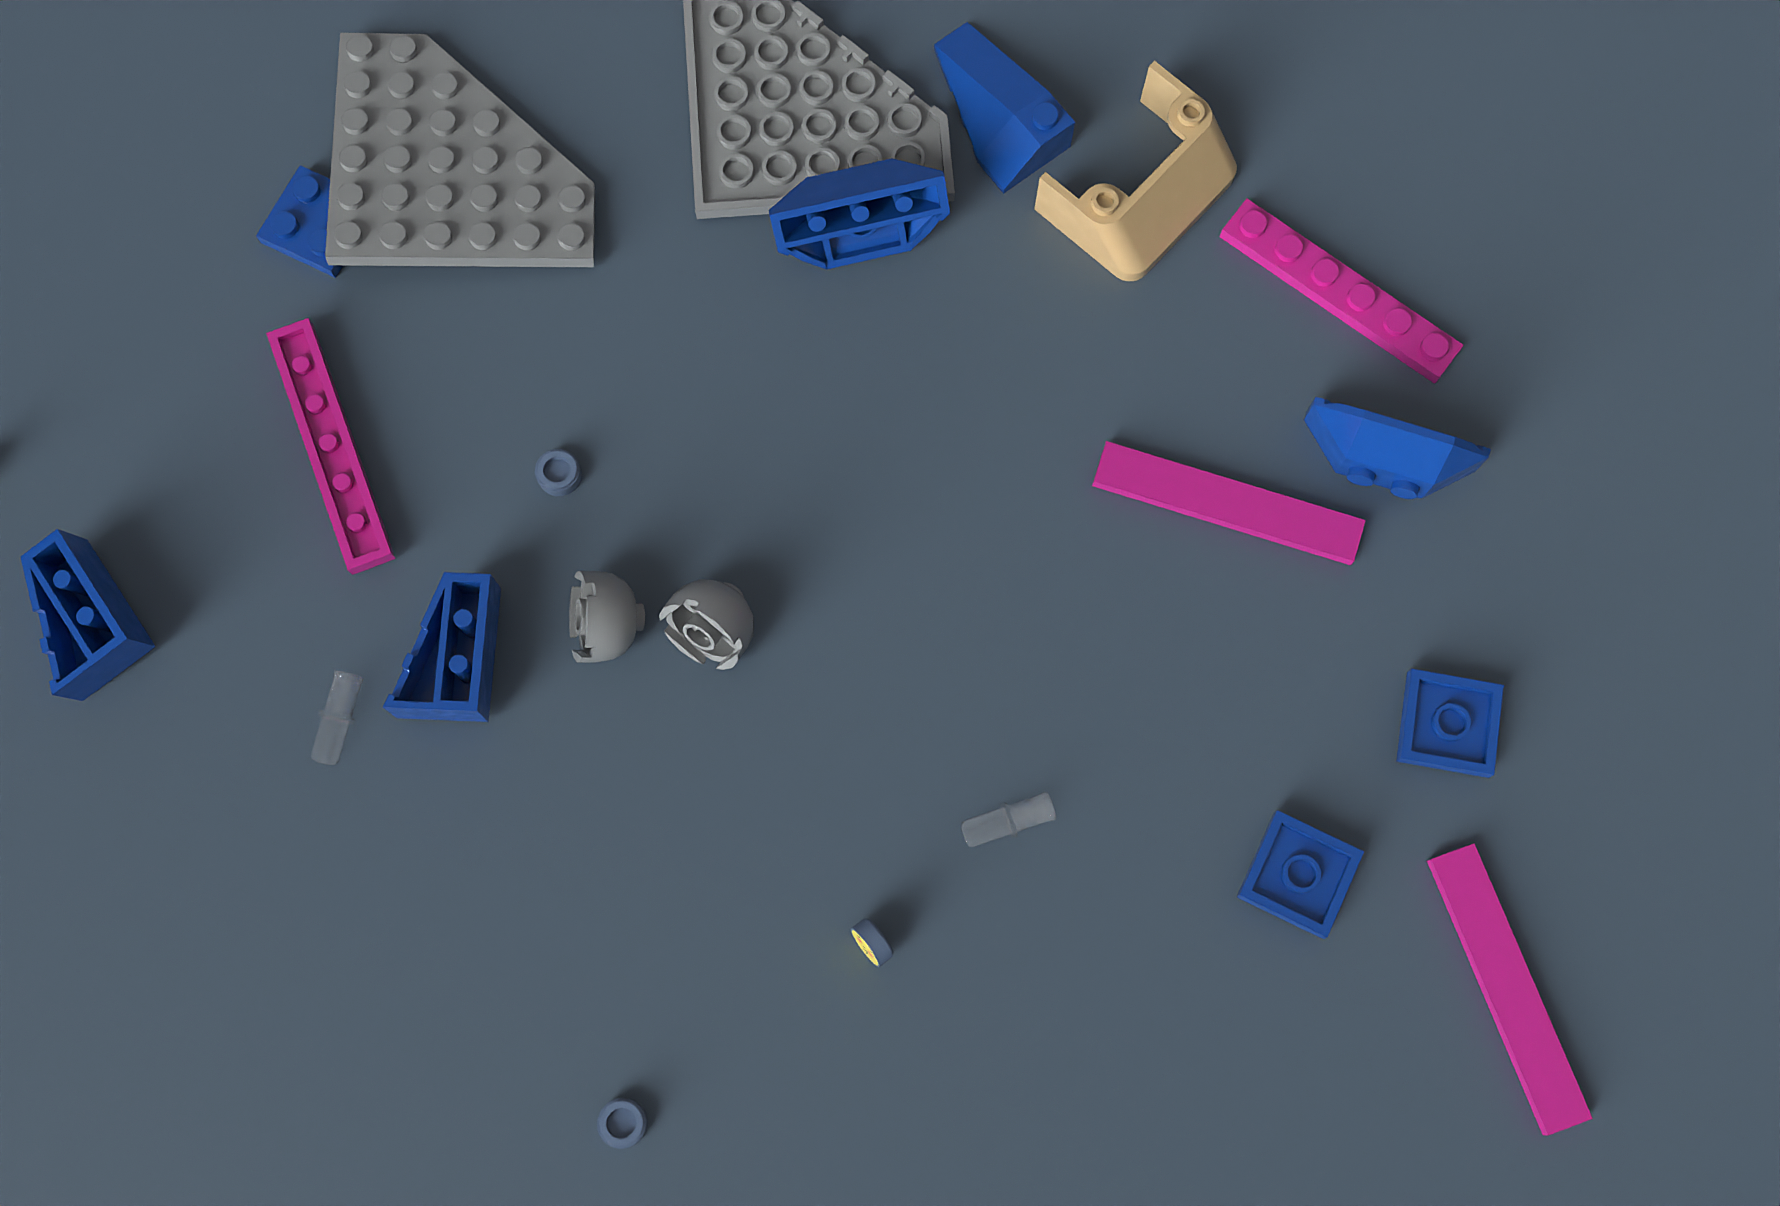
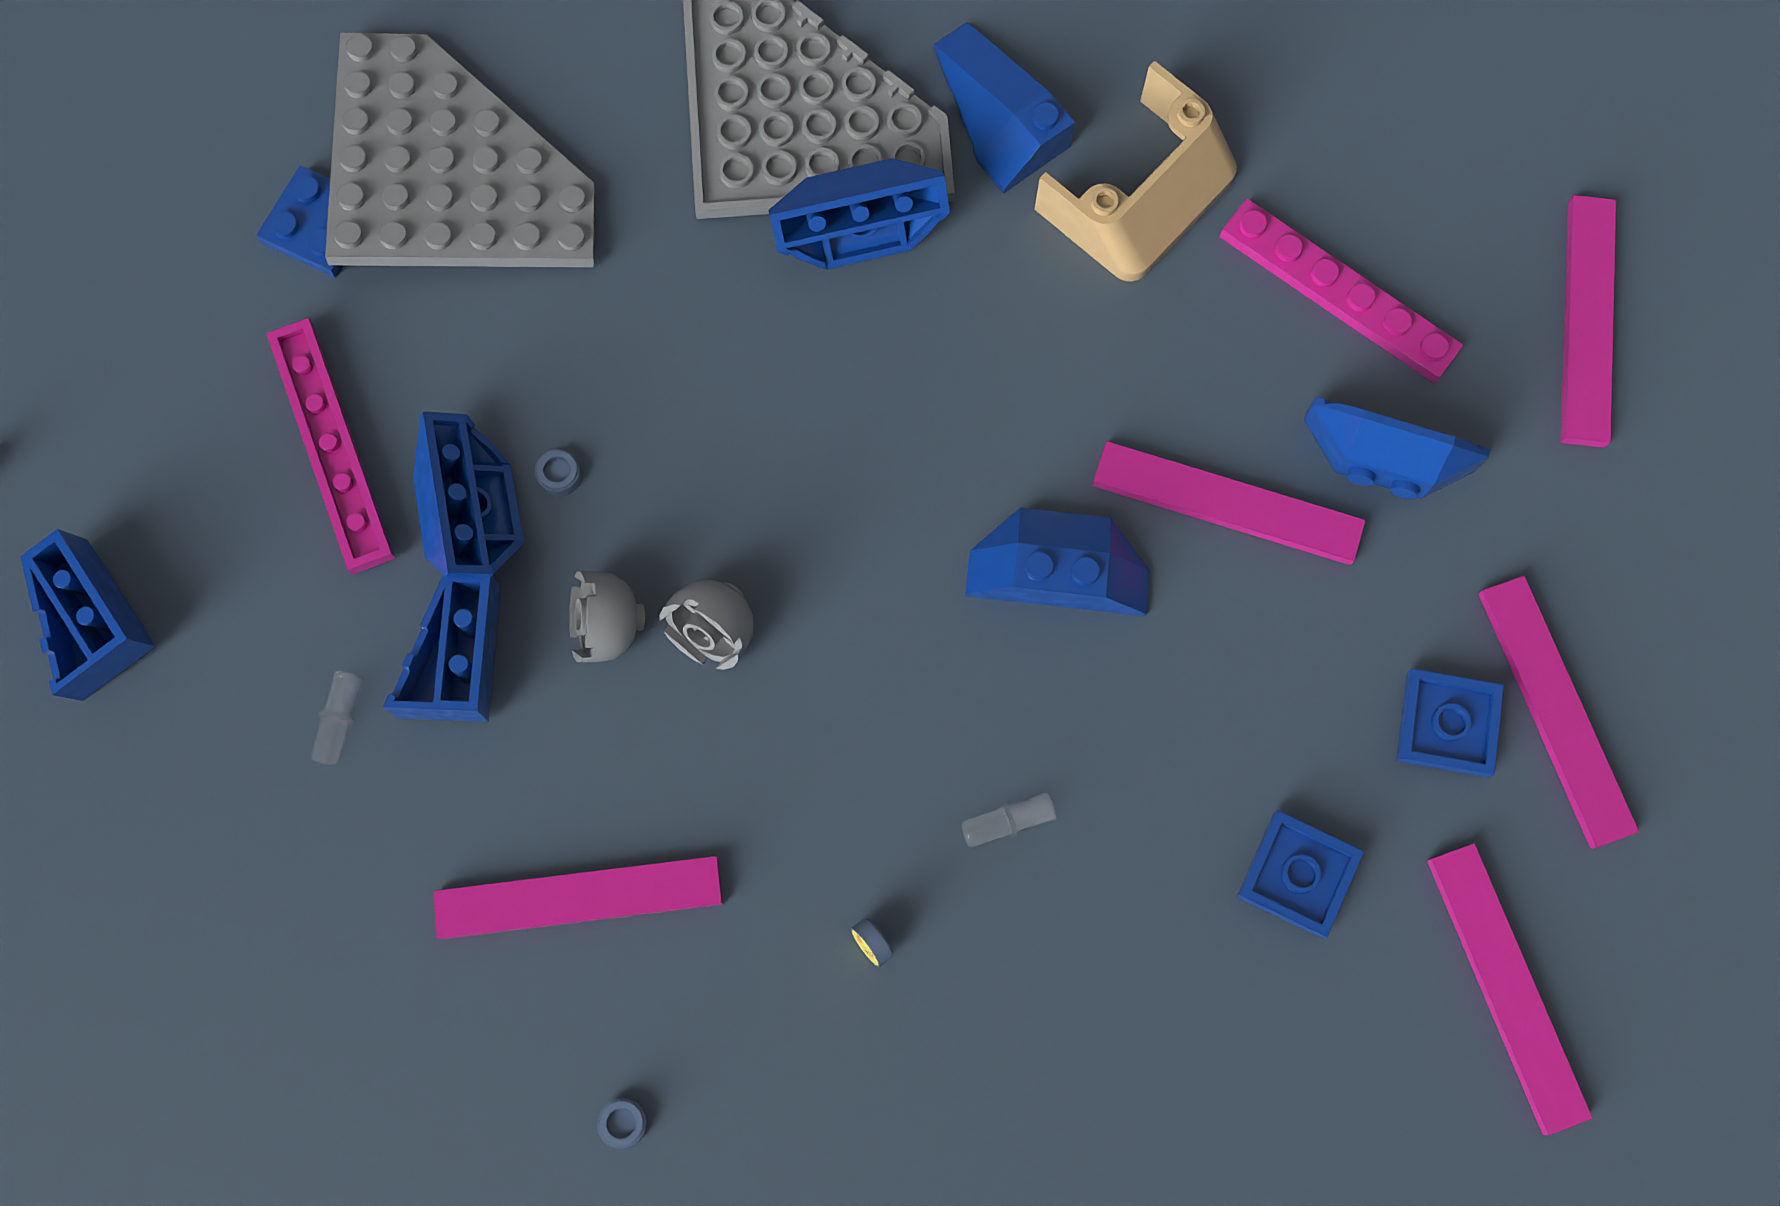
(464, 498): none -> blue wedge
(577, 898): none -> dark pink tile
(1059, 563): none -> blue wedge
(1558, 713): none -> dark pink tile
(1588, 322): none -> dark pink tile

